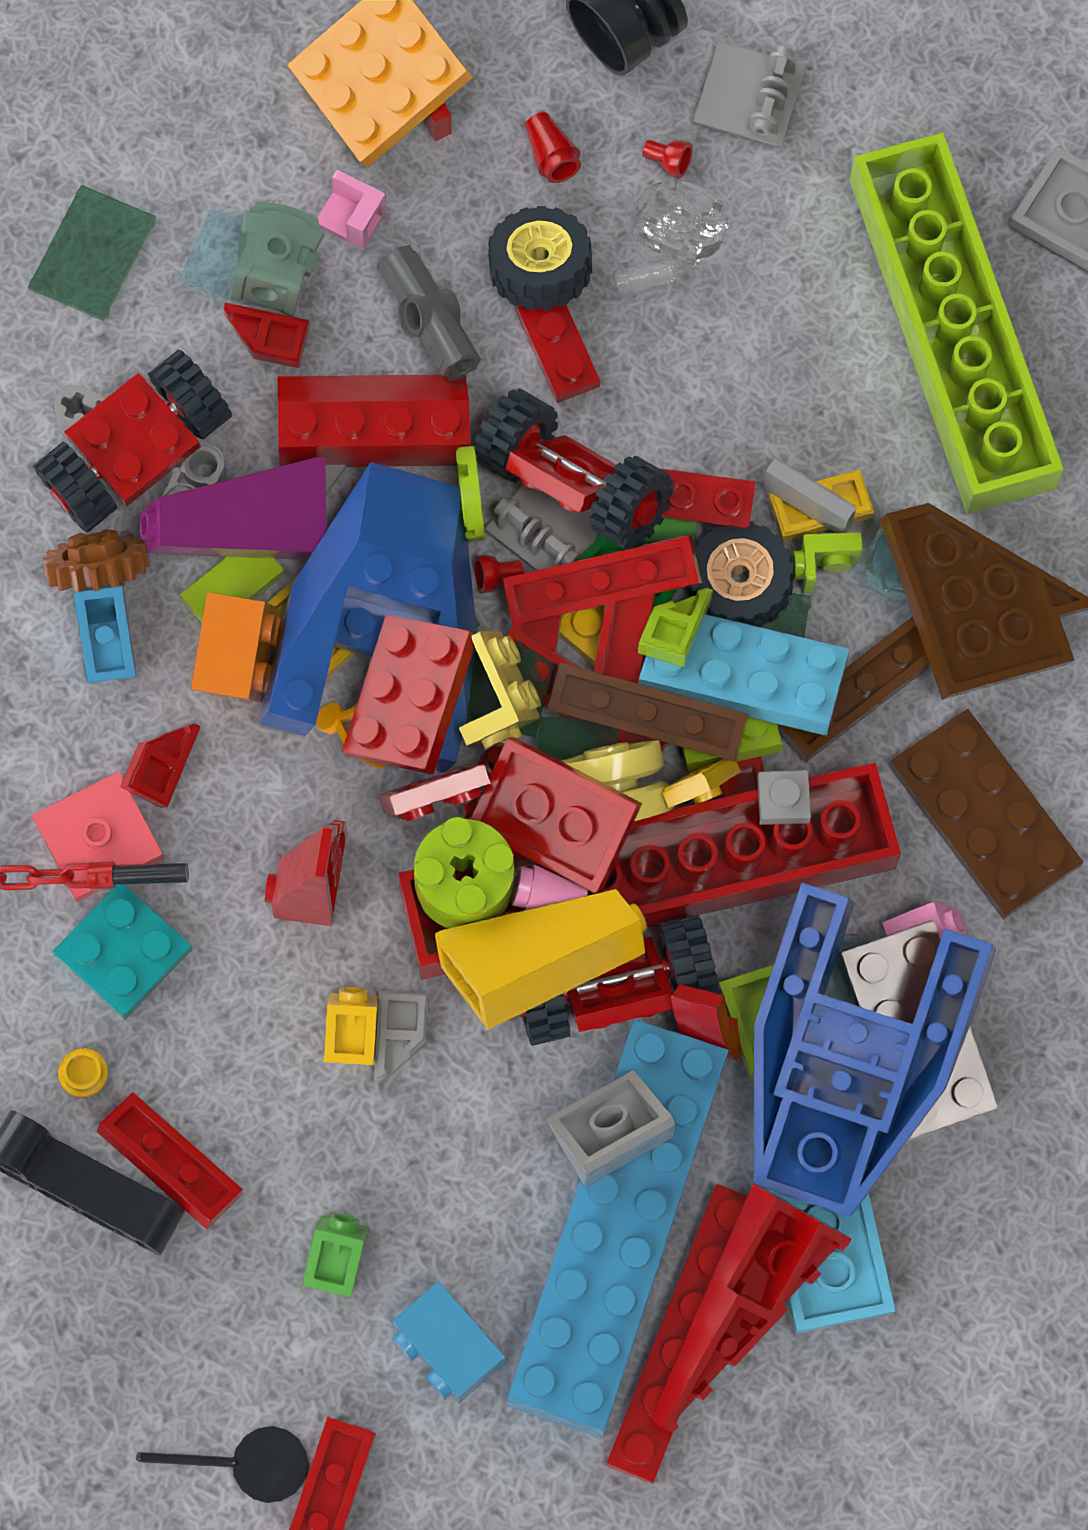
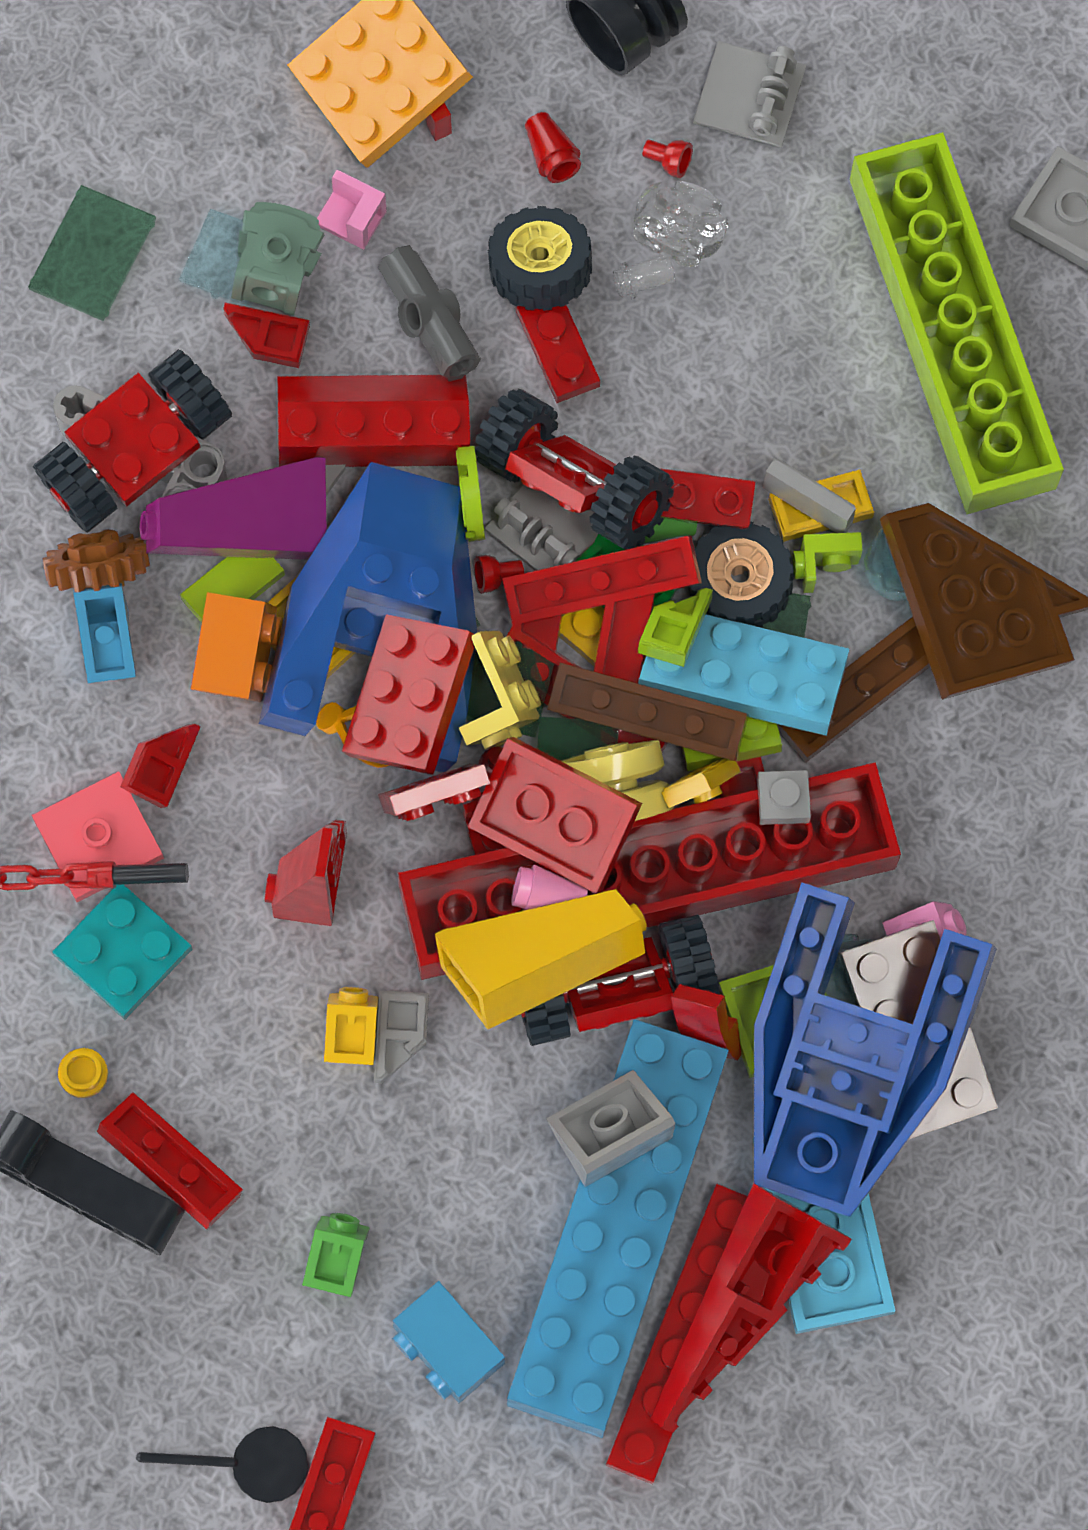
(455, 847): lime brick -> none
(985, 813): reddish brown plate -> none

